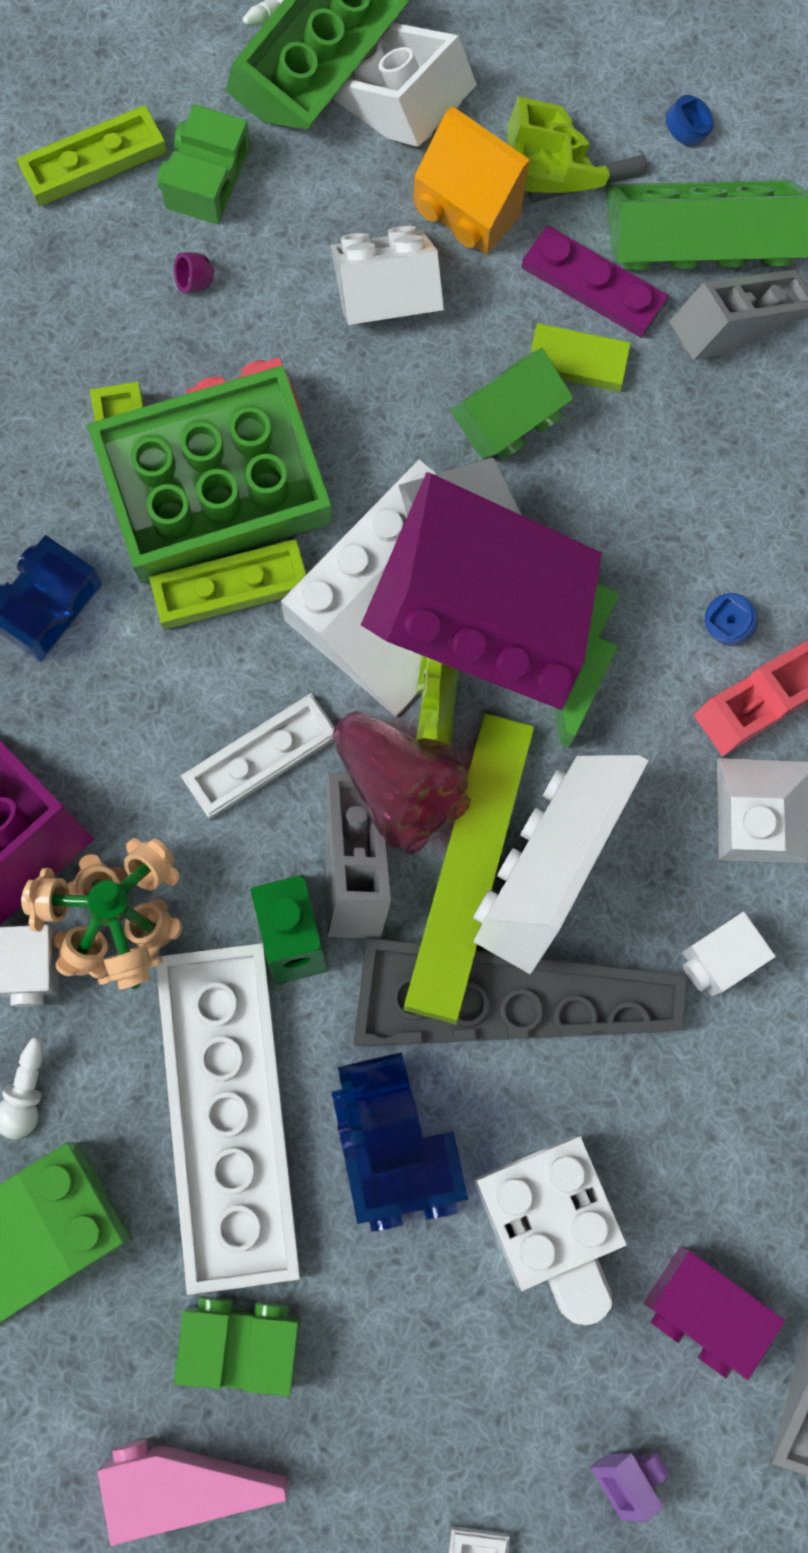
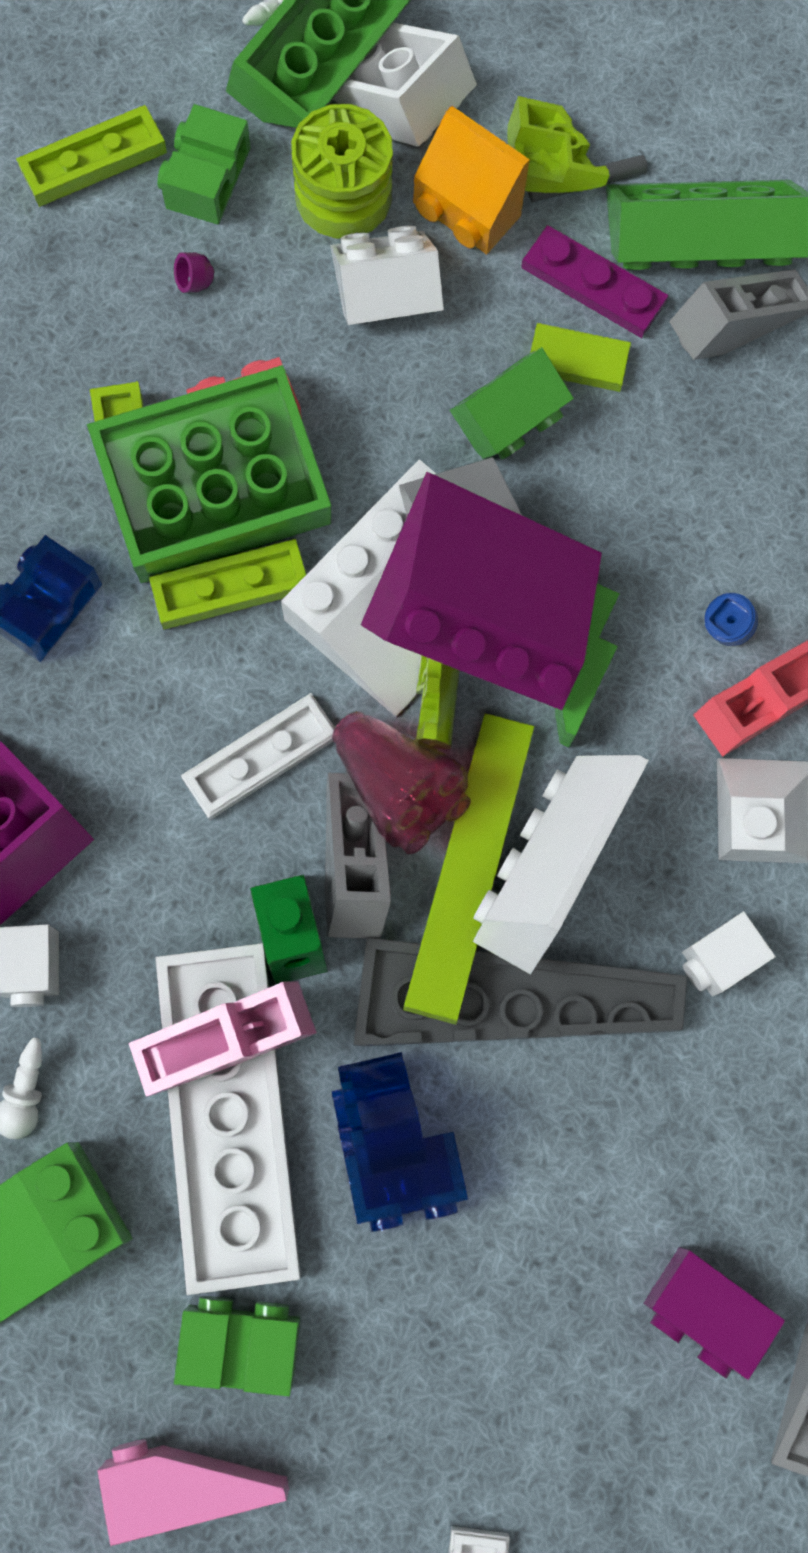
(105, 895): light nougat plant -> none
(222, 1037): none -> bright pink slope
(342, 170): none -> lime wheel
(557, 1226): white brick -> none
(631, 1483): medium lavender tile -> none
(689, 120): blue tile -> none

